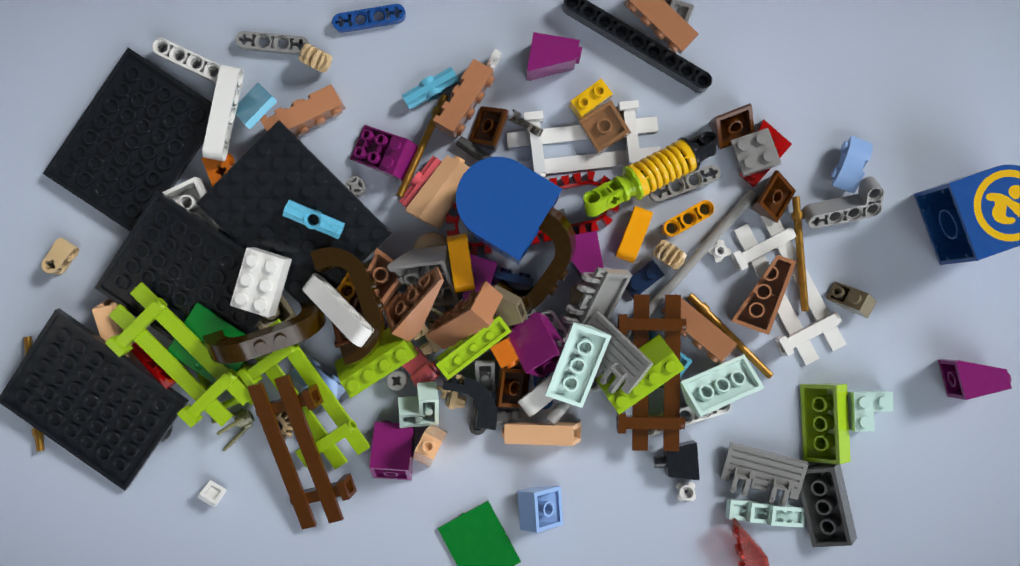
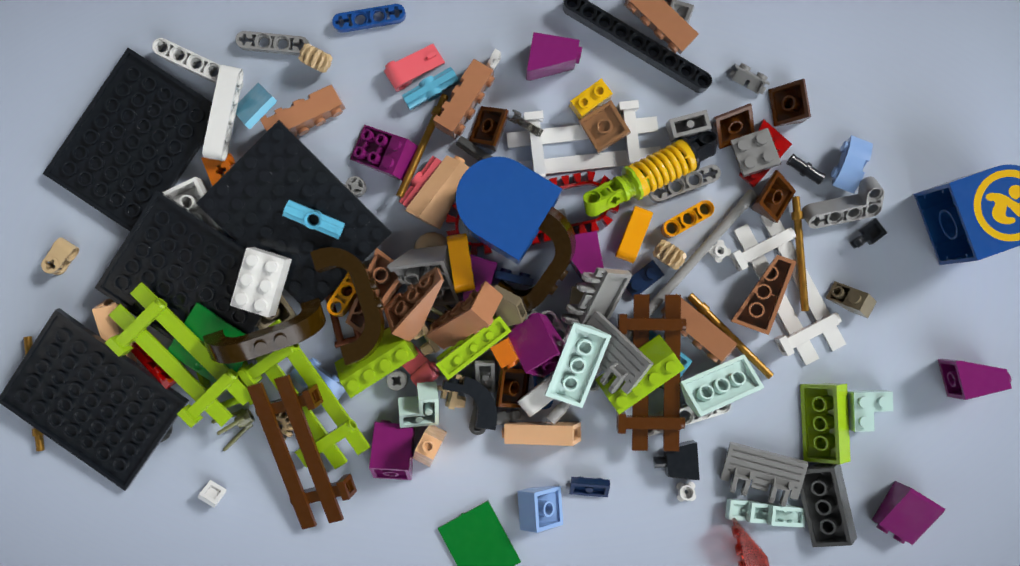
(338, 309): white beam -> none
(412, 66): none -> coral door
(589, 486): none -> dark blue plate
(688, 125): none -> light grey brick
(756, 80): none -> light grey hinge
(789, 103): none -> reddish brown slope
(806, 169): none -> black pin
(870, 233): none -> black plate
(906, 513): none -> magenta slope

